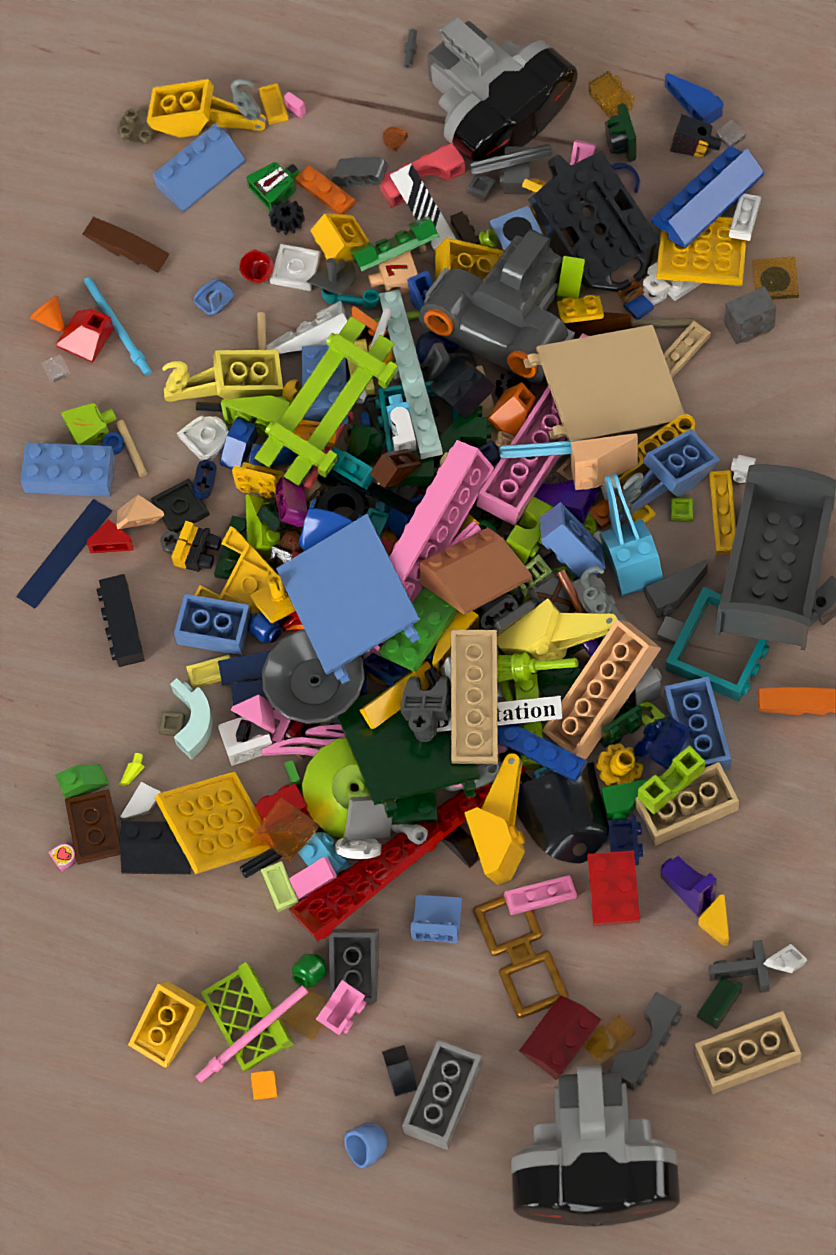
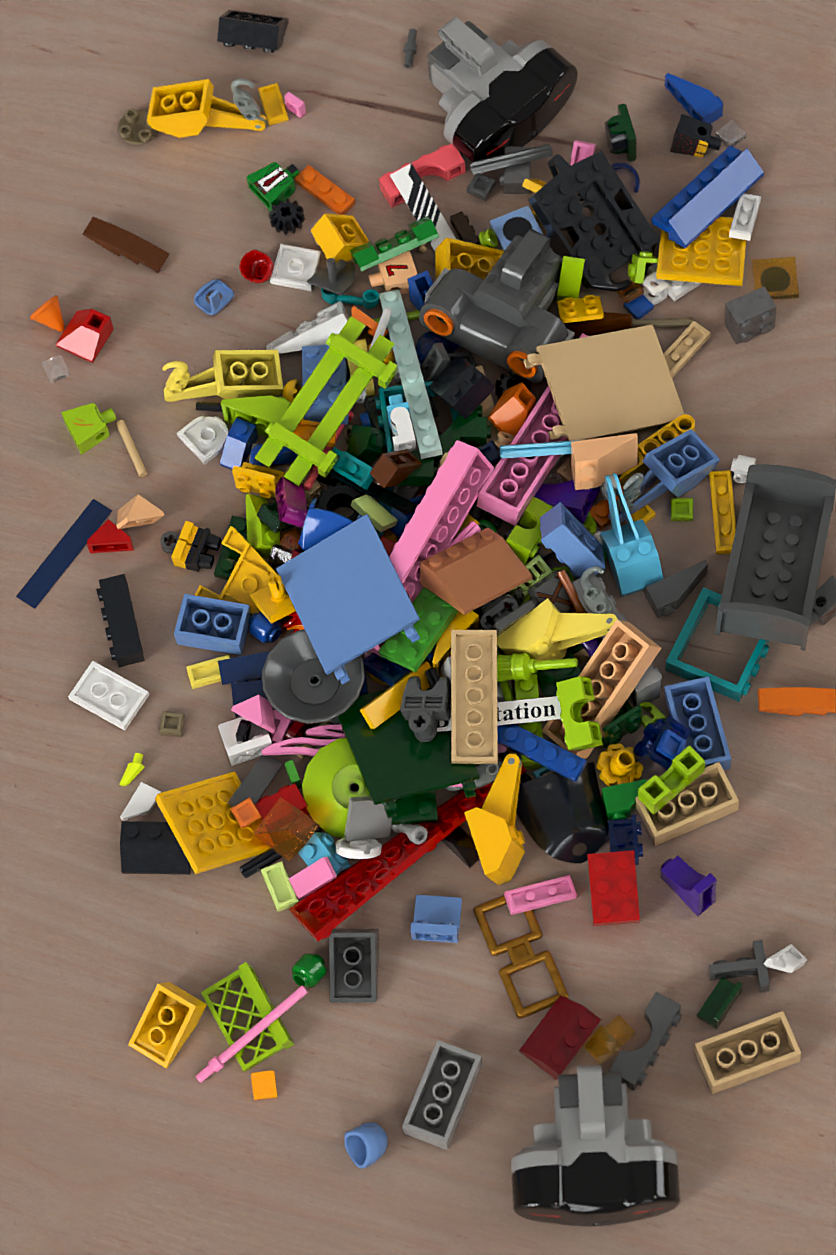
(63, 856): tile -> none
(67, 469): medium blue brick -> none
(81, 780): bright green slope -> none
(93, 826): reddish brown plate -> none
(108, 695): none -> white plate
(115, 440): blue tile -> none
(136, 355): medium azure bar -> none
(180, 506): pearl dark grey tile -> none
(198, 168): medium blue slope -> none
(199, 728): light aqua arch -> none
(207, 480): dark blue beam -> none
(245, 813): none -> orange tile
(251, 30): none -> black slope
(256, 780): none -> dark grey tile
(261, 330): tan bar -> none
(304, 1013): clear yellow piece -> none
(341, 1008): bright pink cylinder -> none
(359, 171): dark grey beam -> none
(379, 515): none -> yellowish green tile
(394, 137): clear orange tile -> none
(399, 1070): black slope -> none
(572, 697): none -> lime arch
(609, 93): clear yellow brick -> none
(637, 268): none -> lime bracket
(670, 629): light grey tile -> none
(670, 744): none -> blue tile
(715, 921): yellow slope -> none

